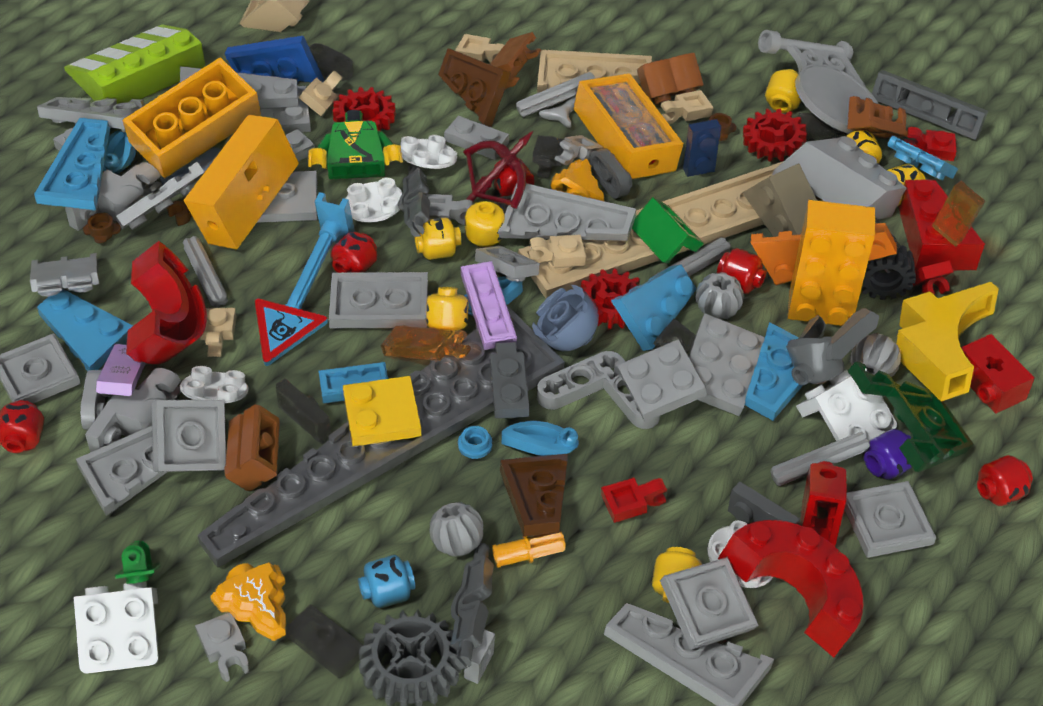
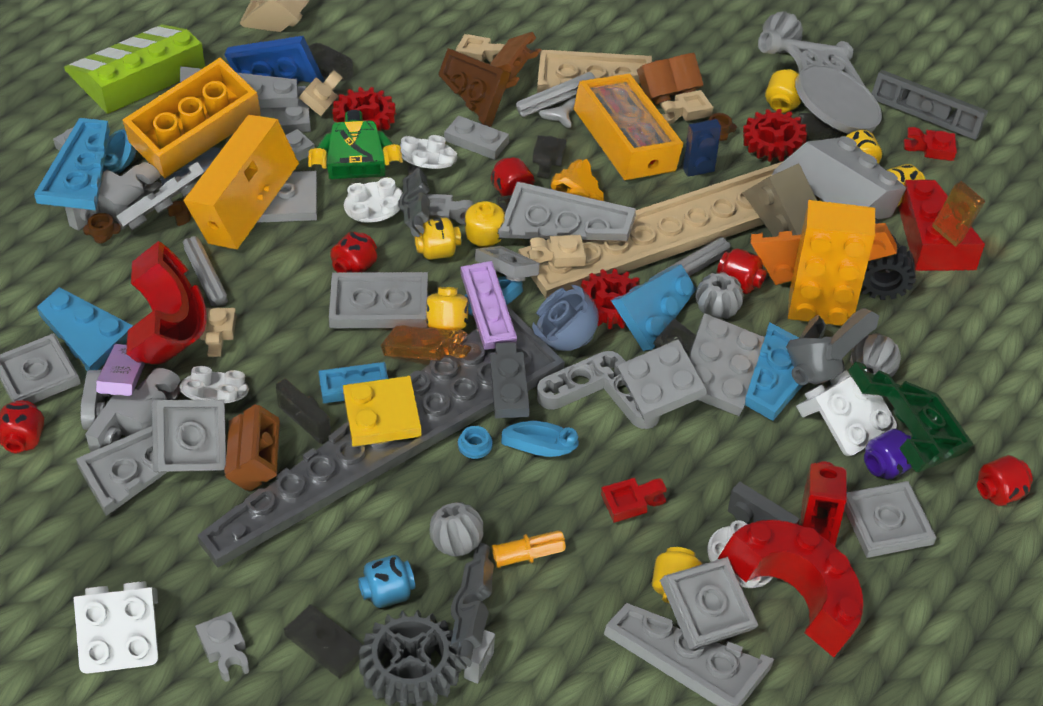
(71, 109): light grey wing -> none
(74, 274): light grey plate -> none
(137, 563): green hinge -> none
(254, 597): light orange rock -> none
(287, 325): dark azure piece -> none
(508, 158): dark red piece -> none
(536, 491): reddish brown wing -> none
(576, 148): light grey plate -> none
(610, 173): dark grey plate -> none
(664, 231): green panel -> none
(786, 25): none -> light grey piece
(832, 453): light grey axle -> none
(875, 118): dark orange hinge -> none
(914, 156): dark azure plate -> none
(932, 334): yellow arch -> none
(934, 275): red tile -> none
(997, 374): red brick -> none

